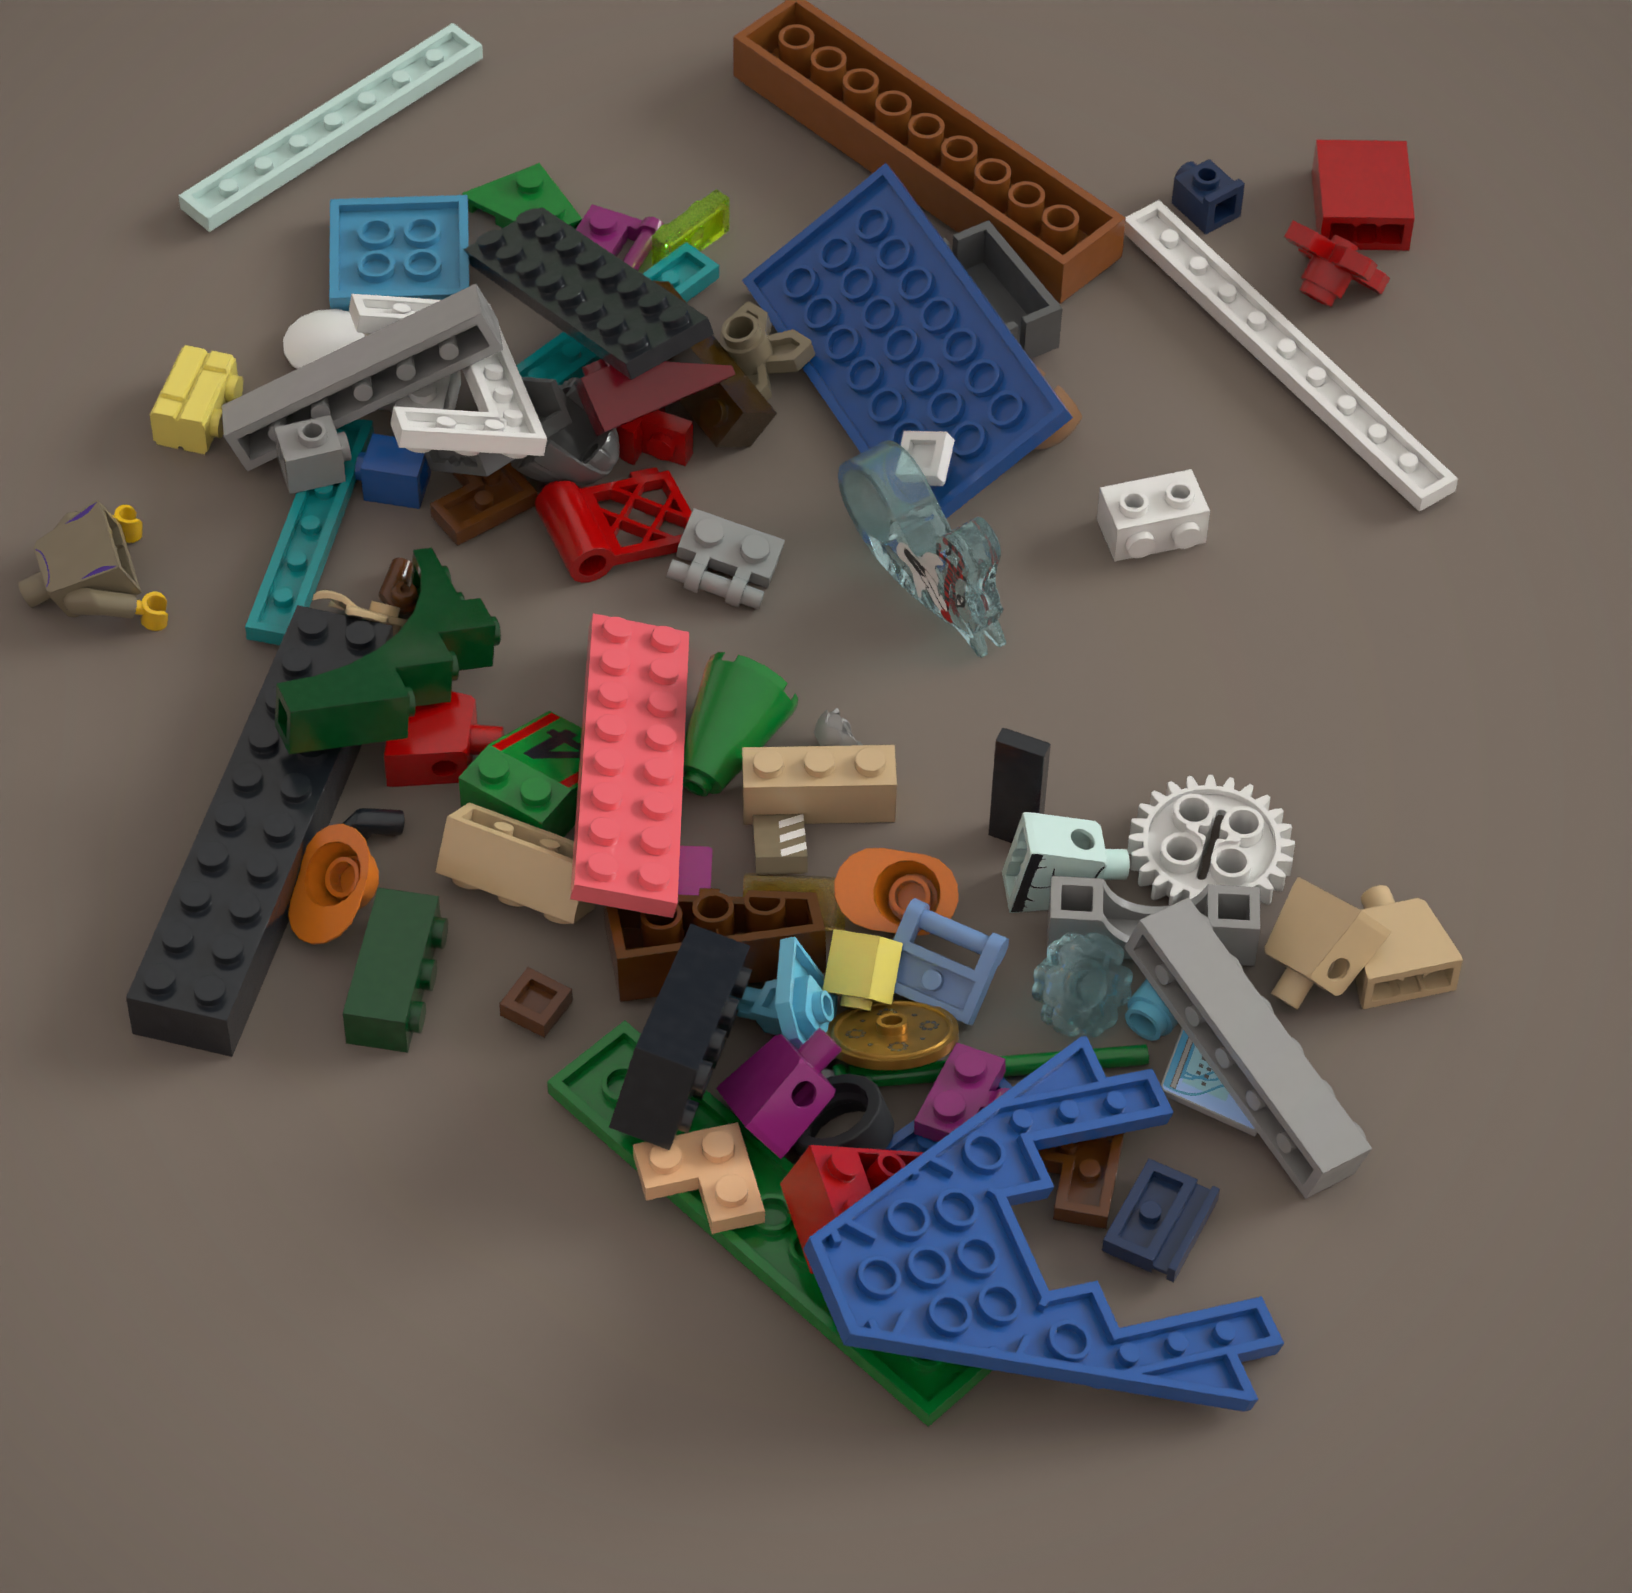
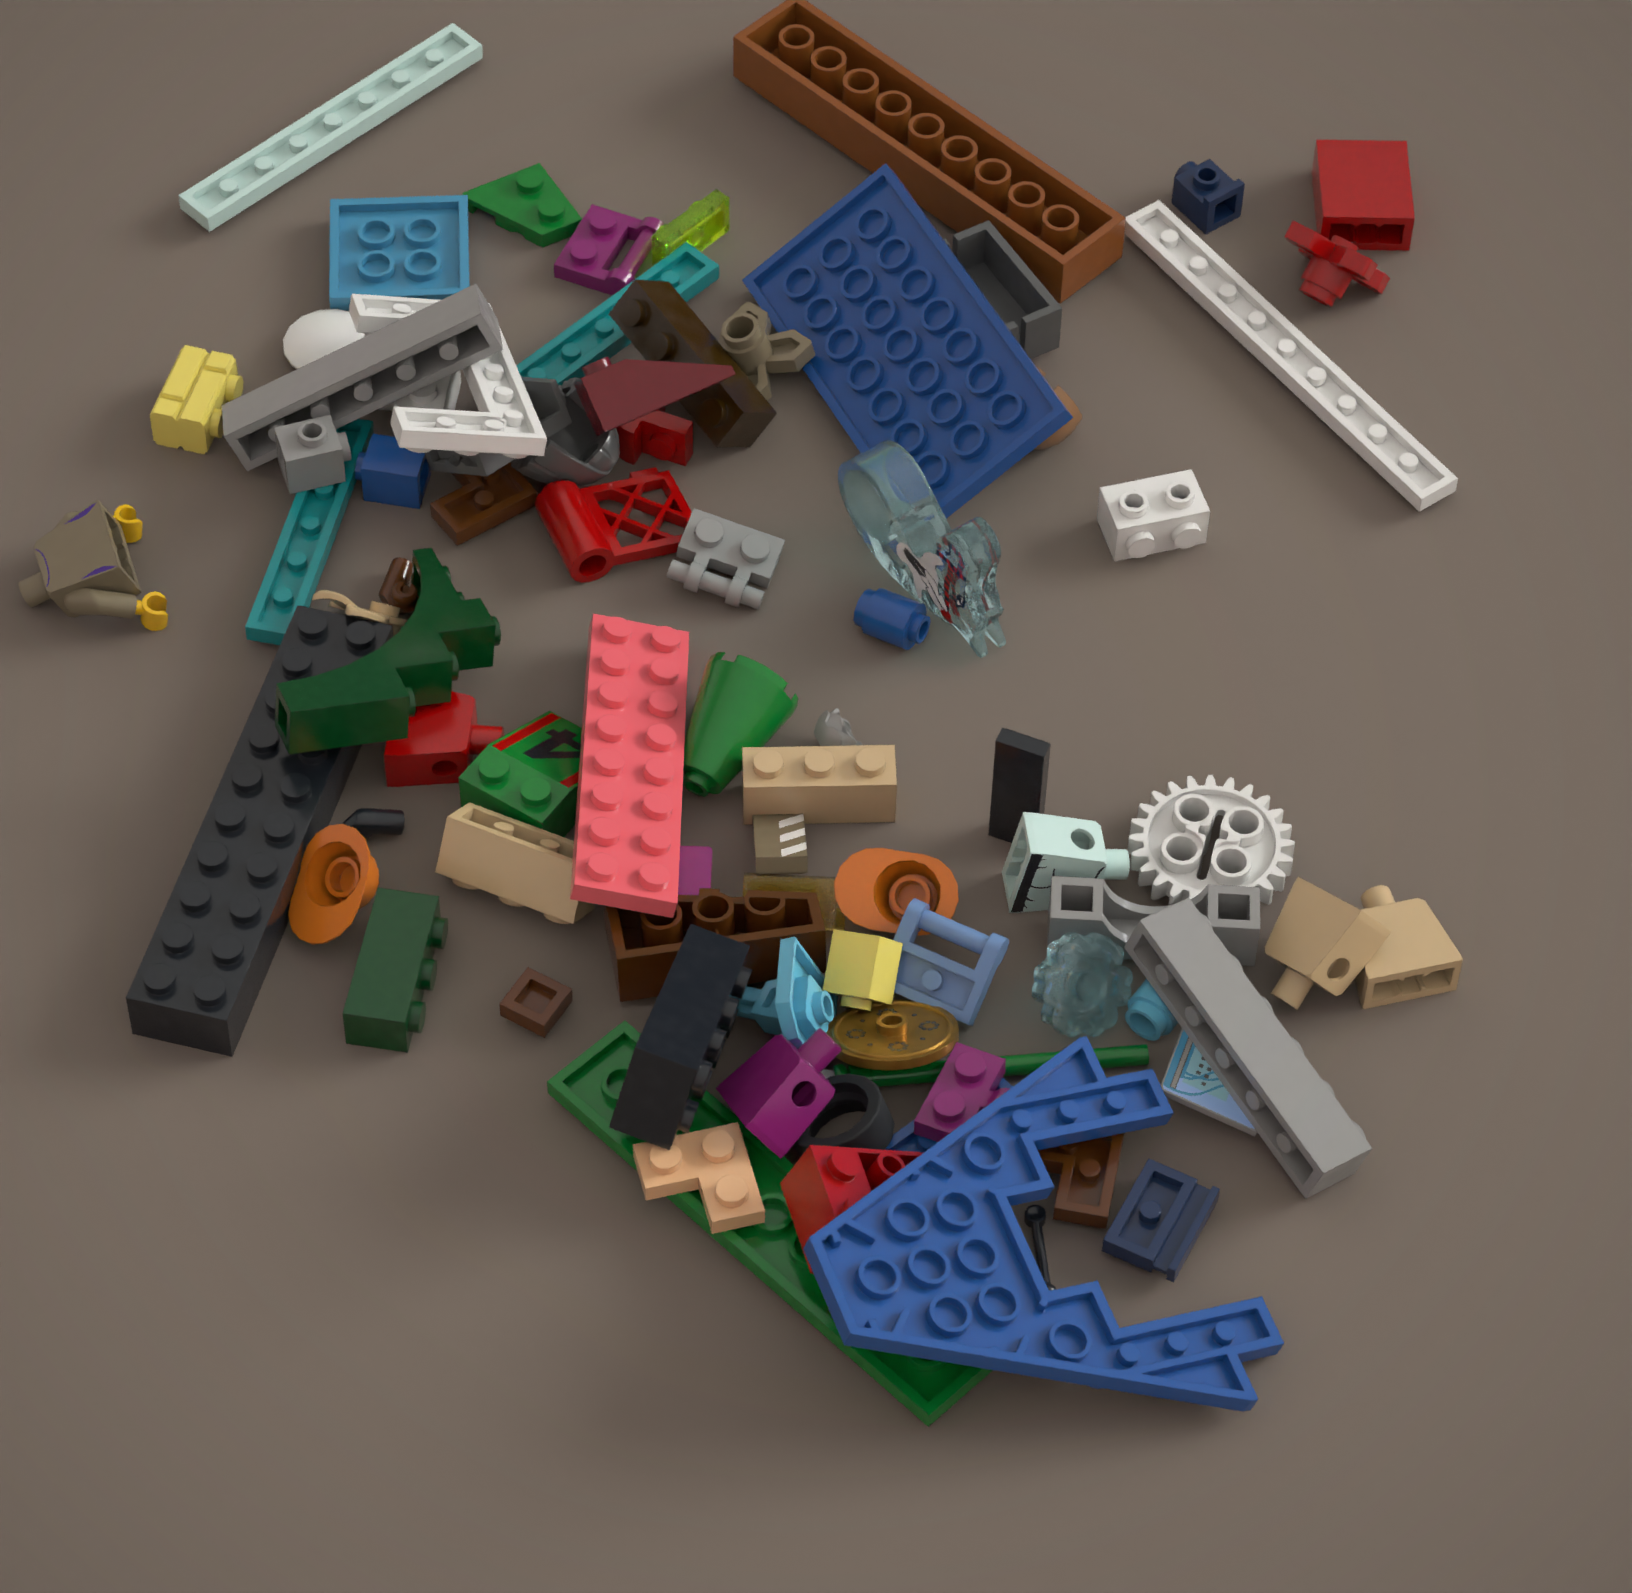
(588, 292): black plate -> none
(892, 618): none -> blue brick
(931, 452): white tile -> none
(1035, 1218): none -> black hinge

